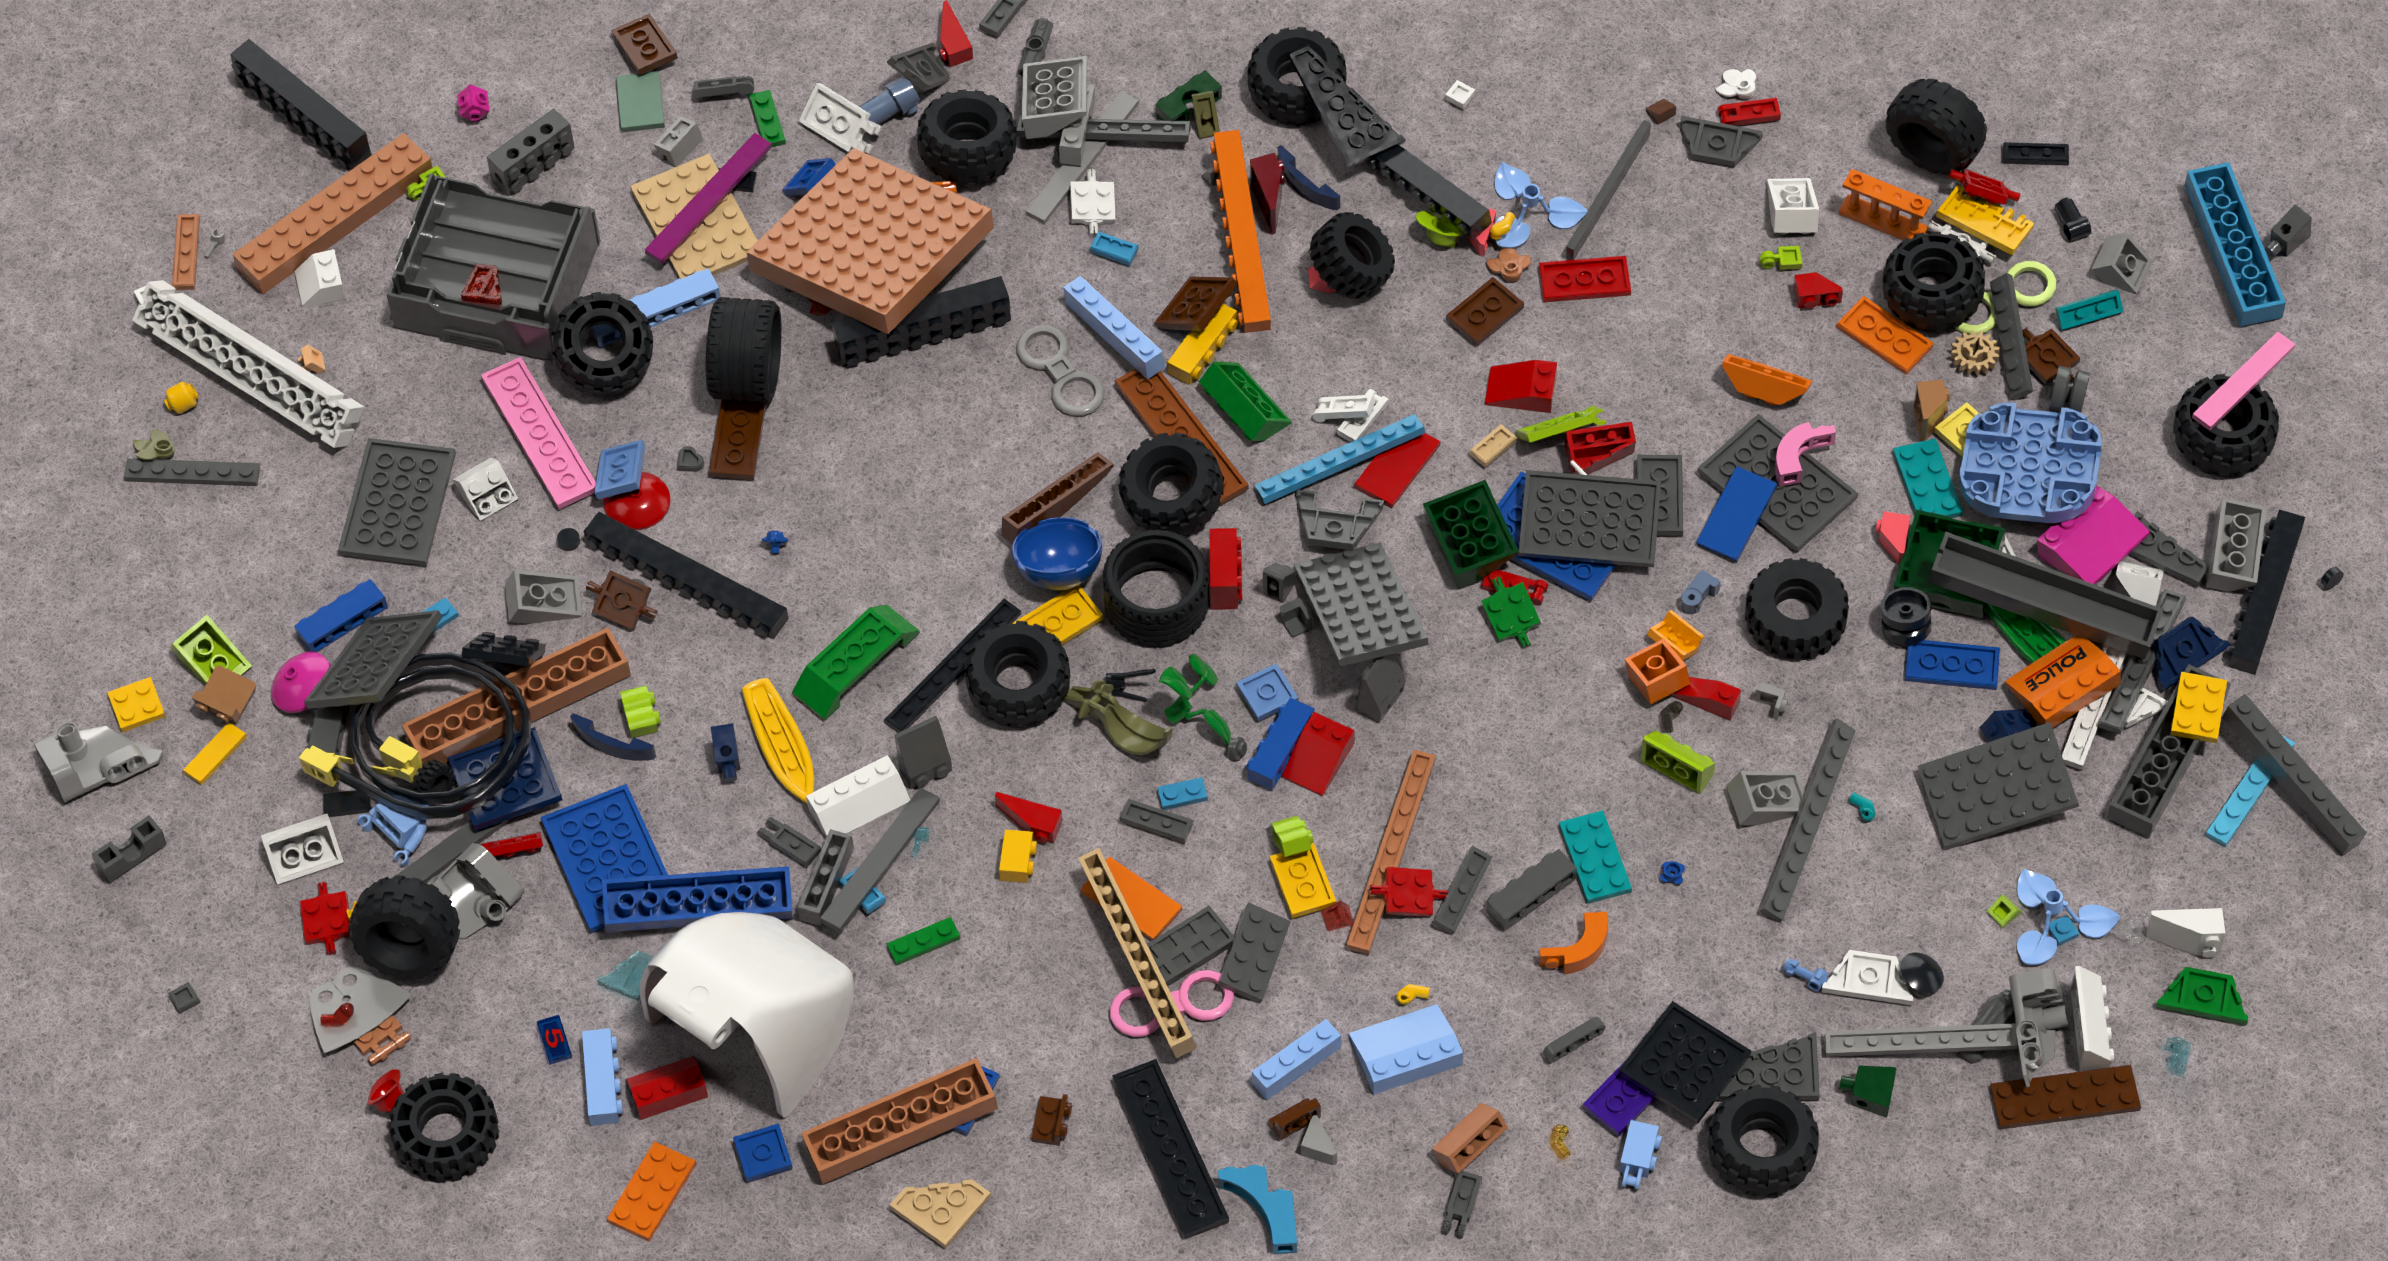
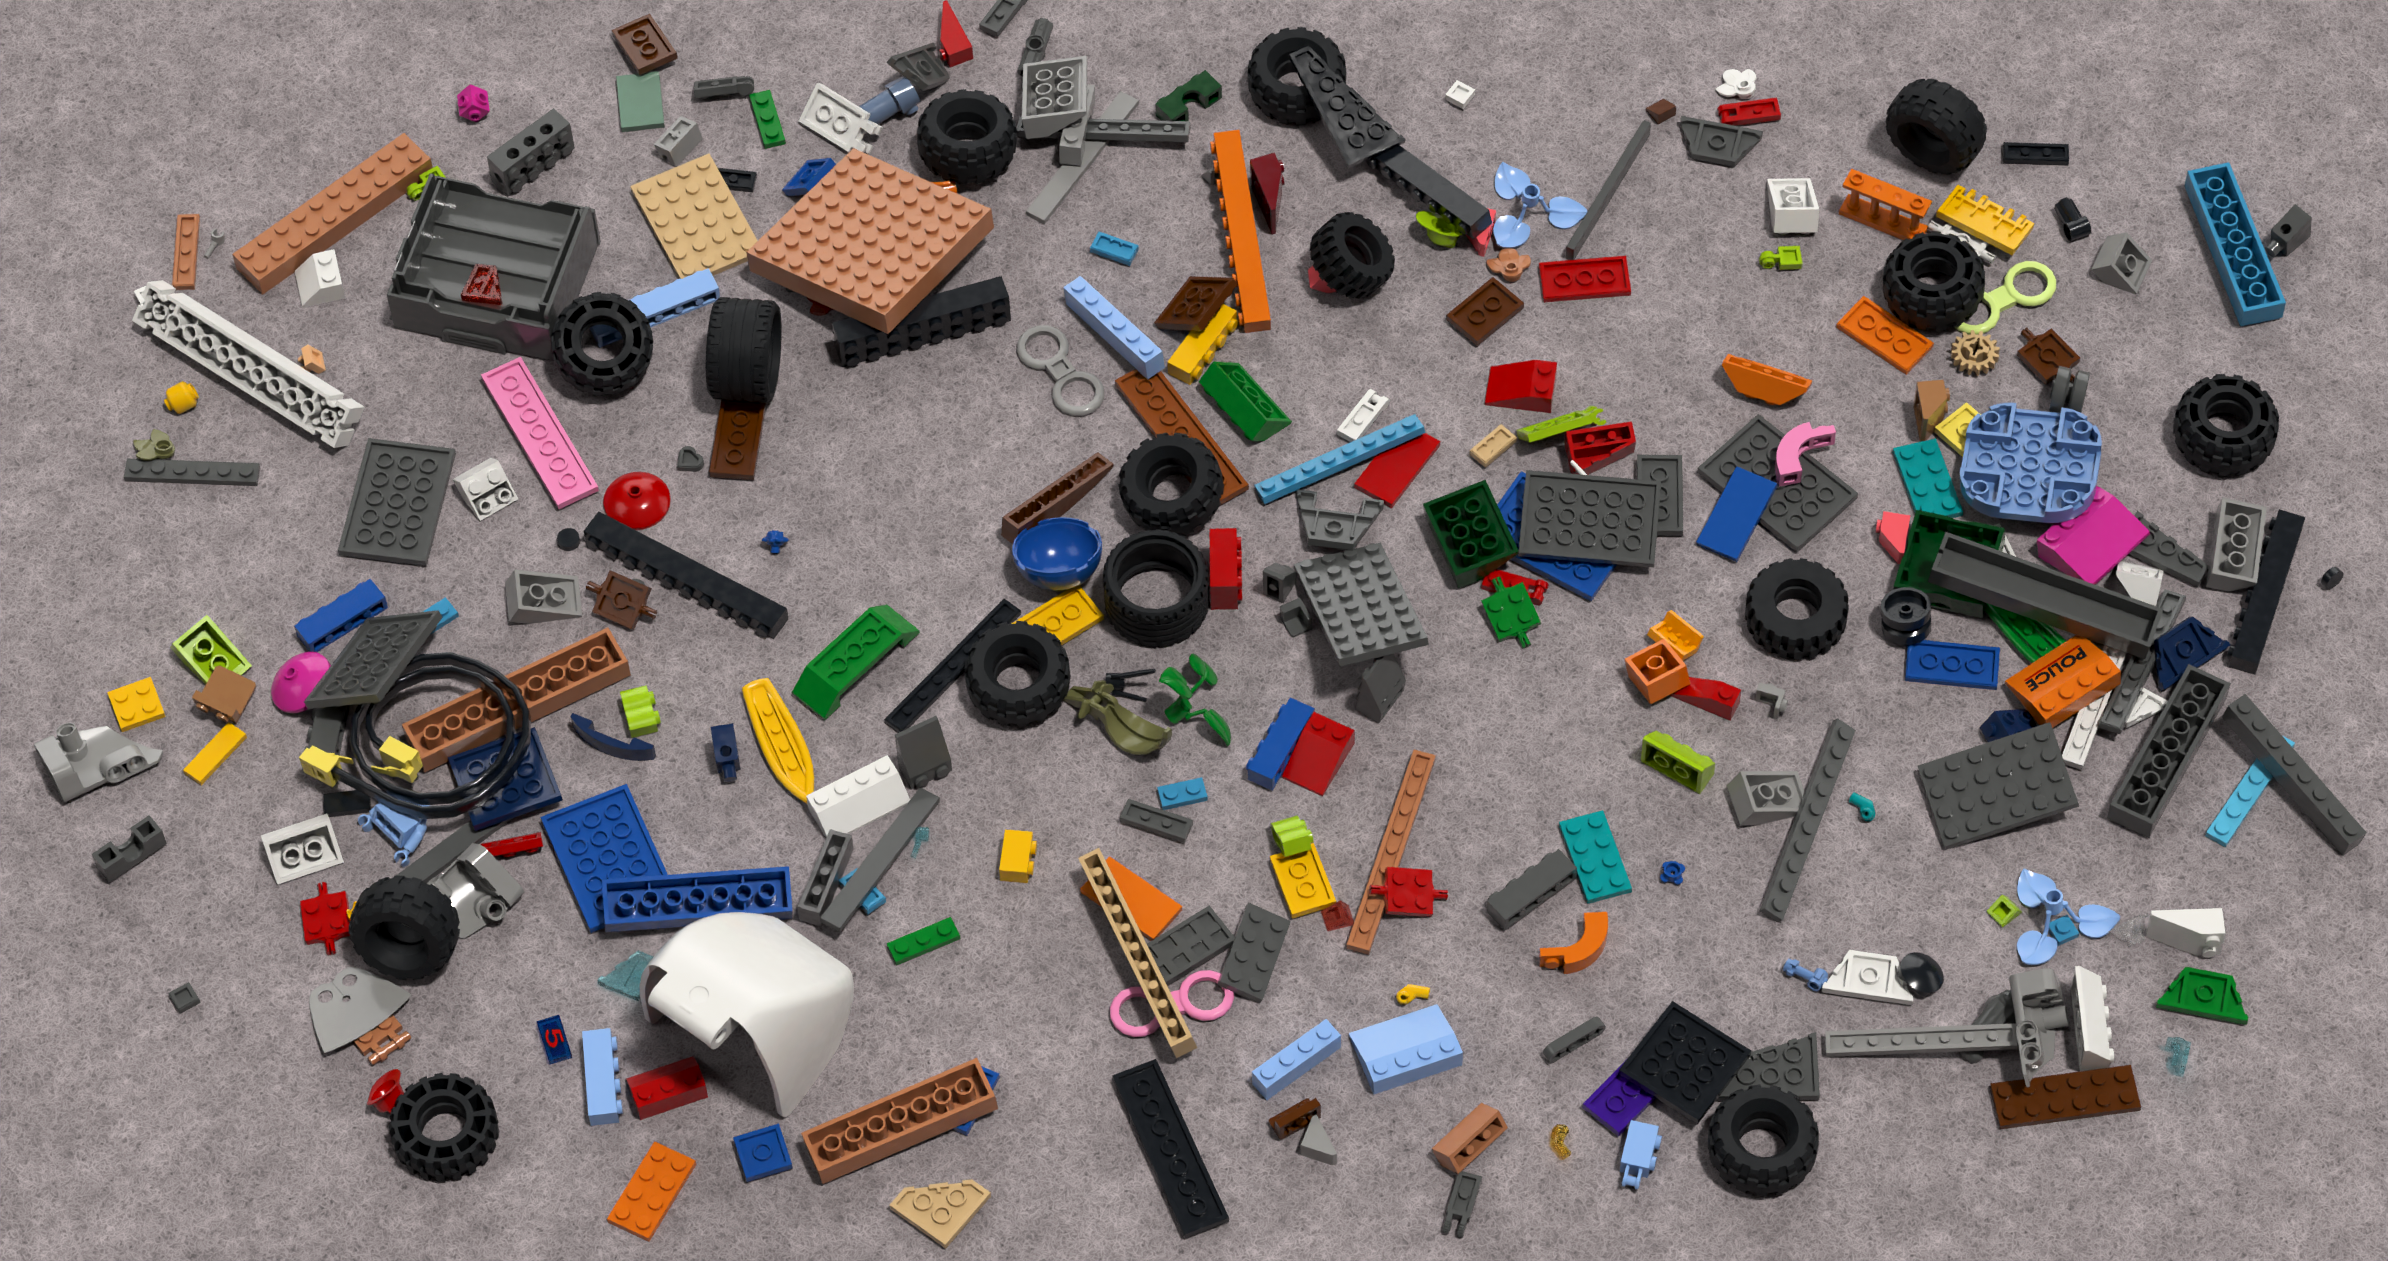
(300, 105): black brick -> none
(339, 1017): clear red arm -> none
(433, 772): black tyre -> none
(504, 650): black plate -> none
(620, 469): medium blue plate -> none
(708, 198): magenta tile -> none
(790, 842): dark grey hinge -> none
(1031, 816): red slope -> none
(1050, 1120): reddish brown bracket -> none
(1092, 202): white plate -> none
(1205, 114): olive slope -> none
(1237, 748): dark grey plate -> none
(1266, 691): medium blue plate -> none
(1274, 1206): dark azure arch -> none
(1321, 196): dark blue slope -> none
(1344, 407): white plate -> none
(1462, 890): dark grey plate -> none
(1502, 227): yellow arm -> none
(1668, 714): clear smoke arm -> none
(1698, 590): sand blue leg -> none
(1816, 290): red slope -> none
(1871, 1088): dark green torso -> none
(1984, 186): red plate -> none
(2011, 336): dark grey plate -> none
(2089, 309): teal plate -> none
(2198, 707): yellow plate -> none
(2243, 381): bright pink tile -> none

